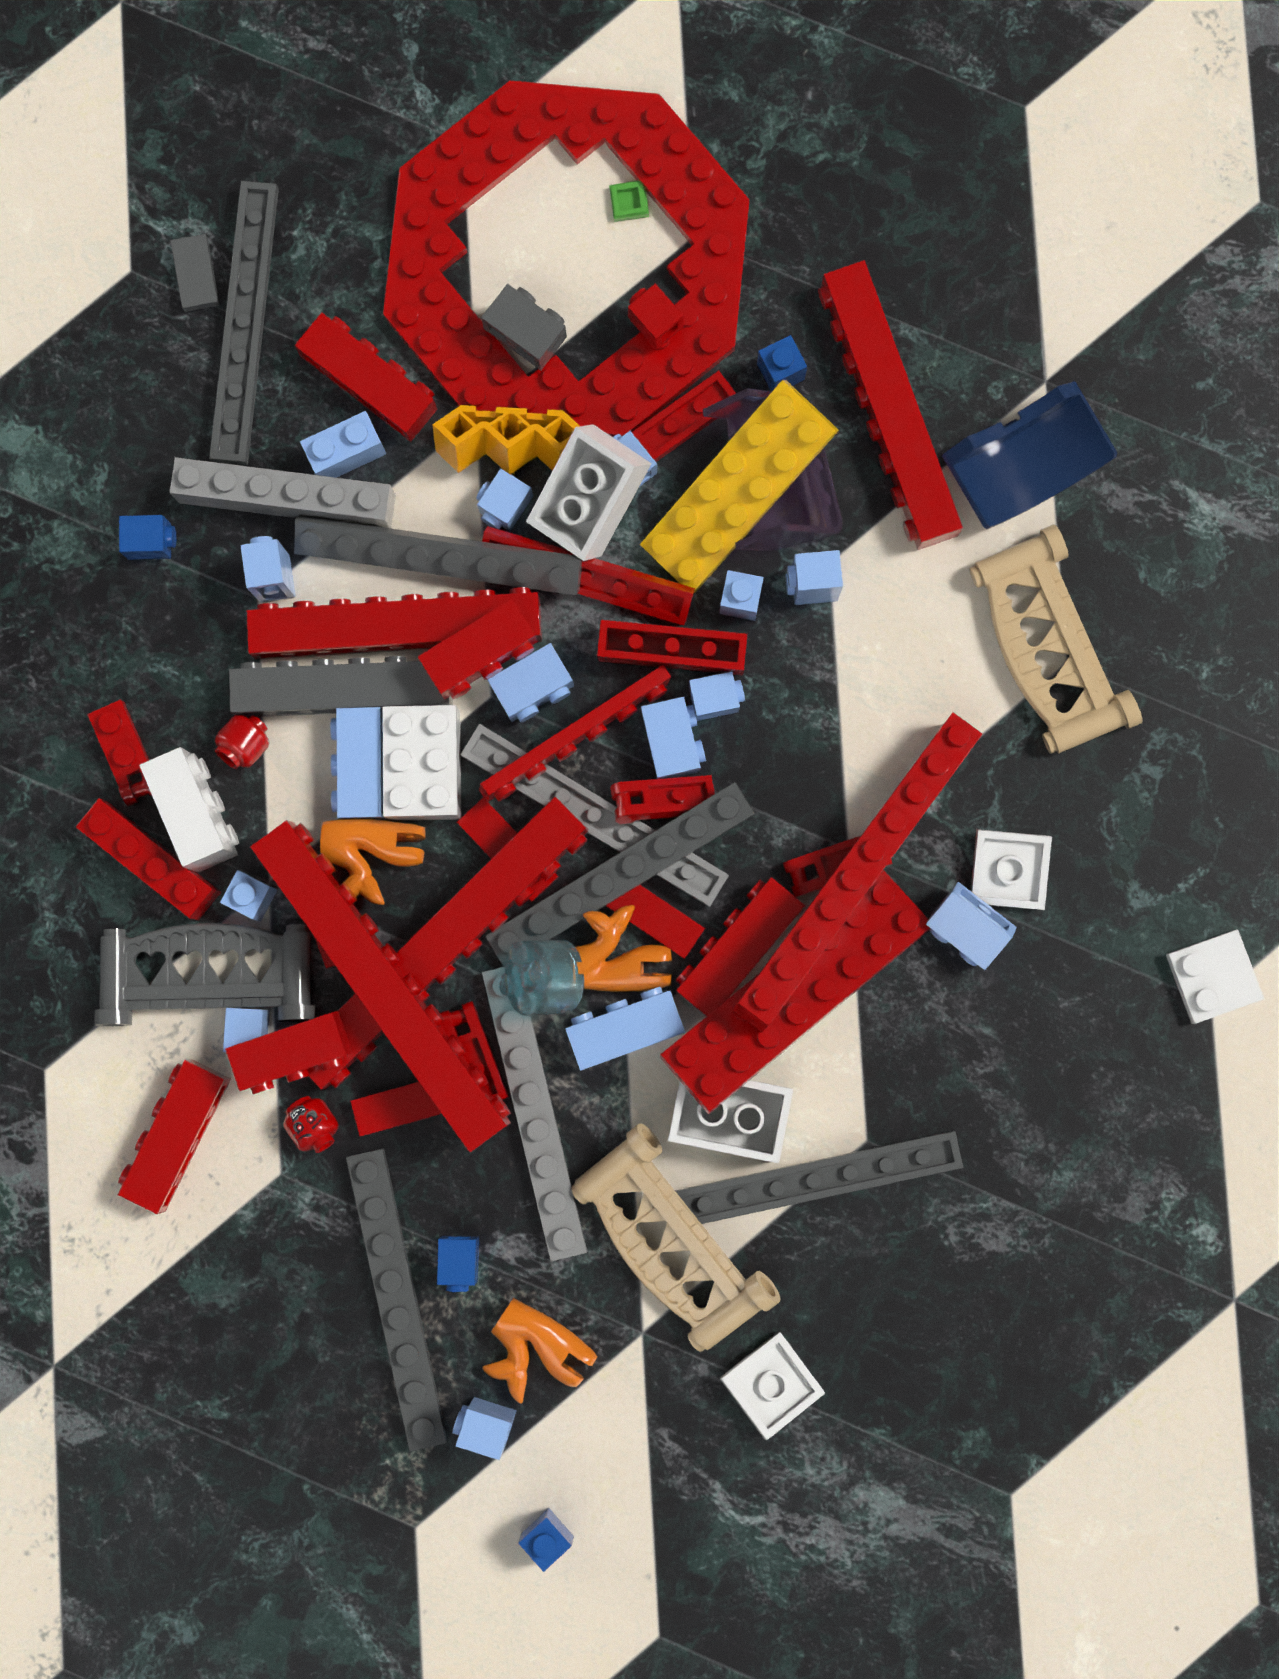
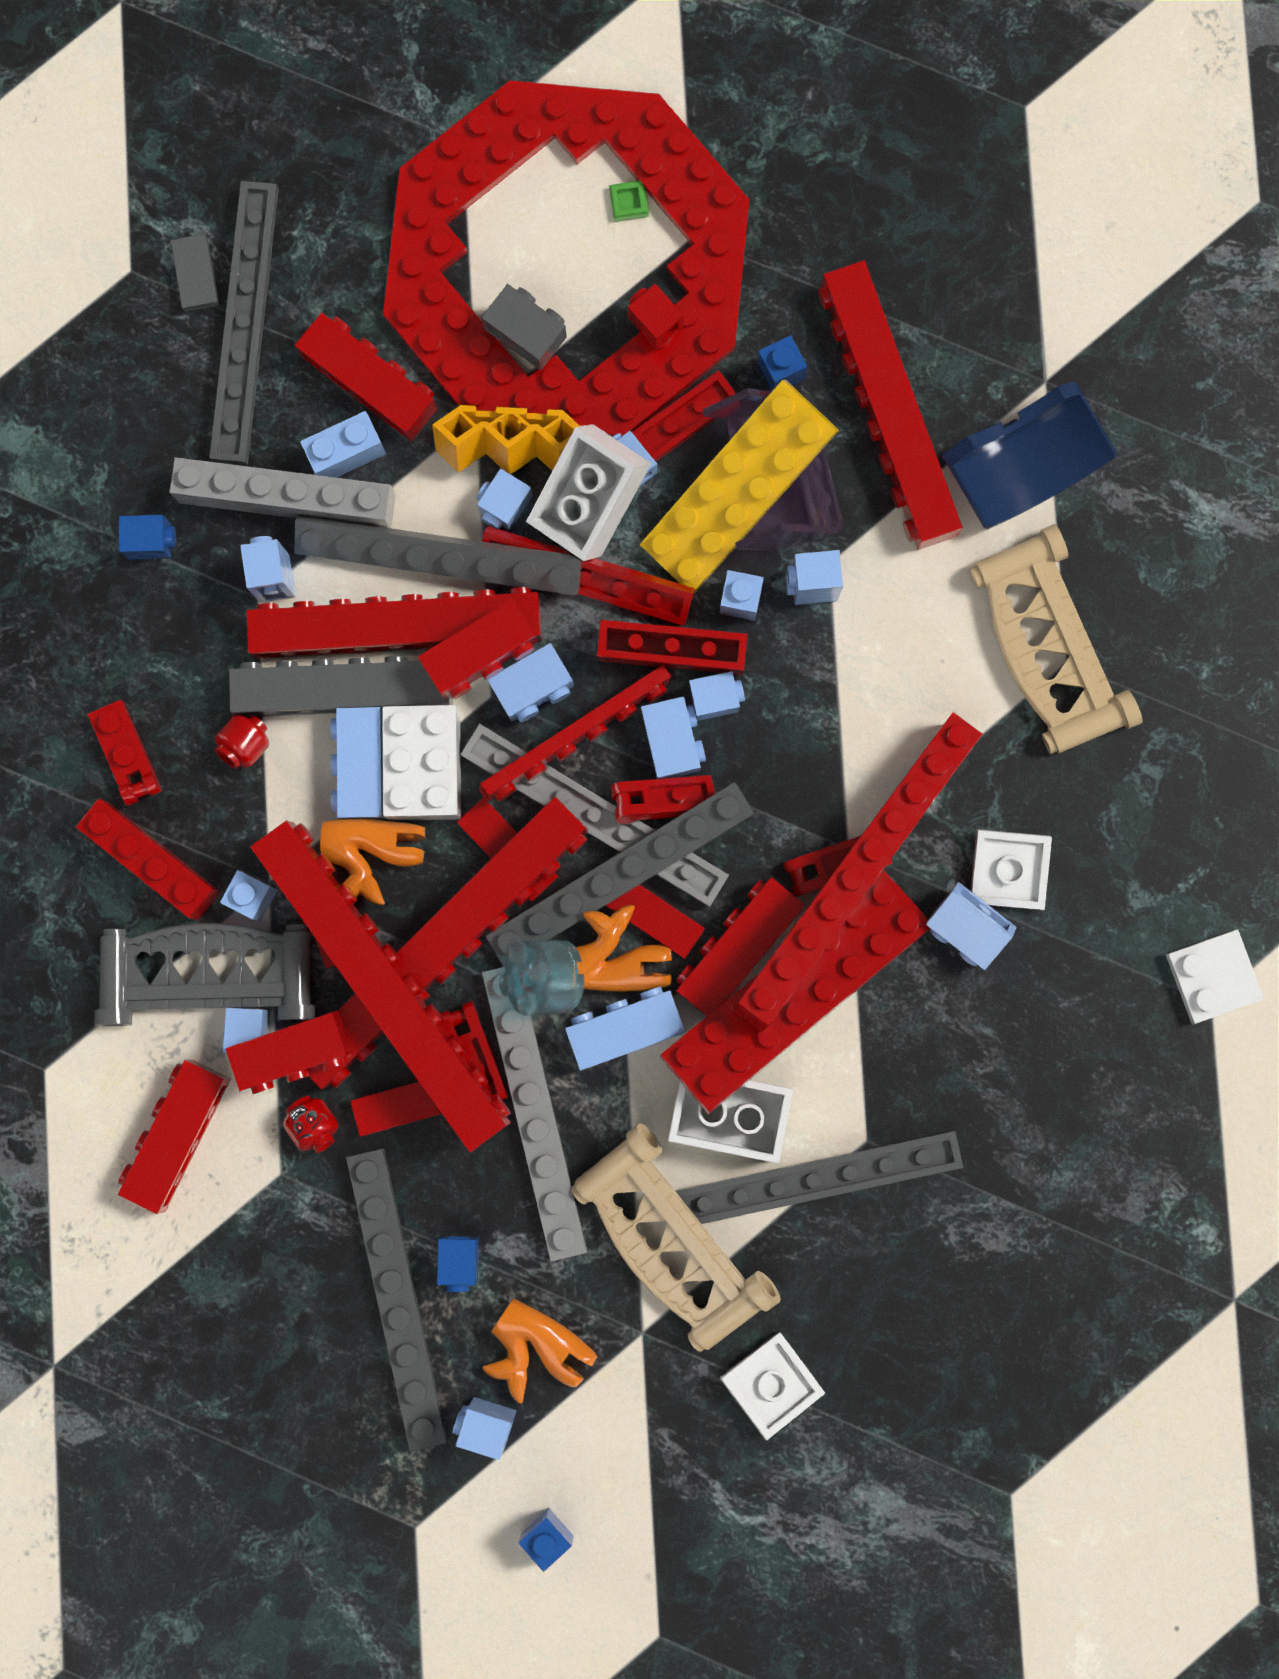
(190, 809): white brick -> none

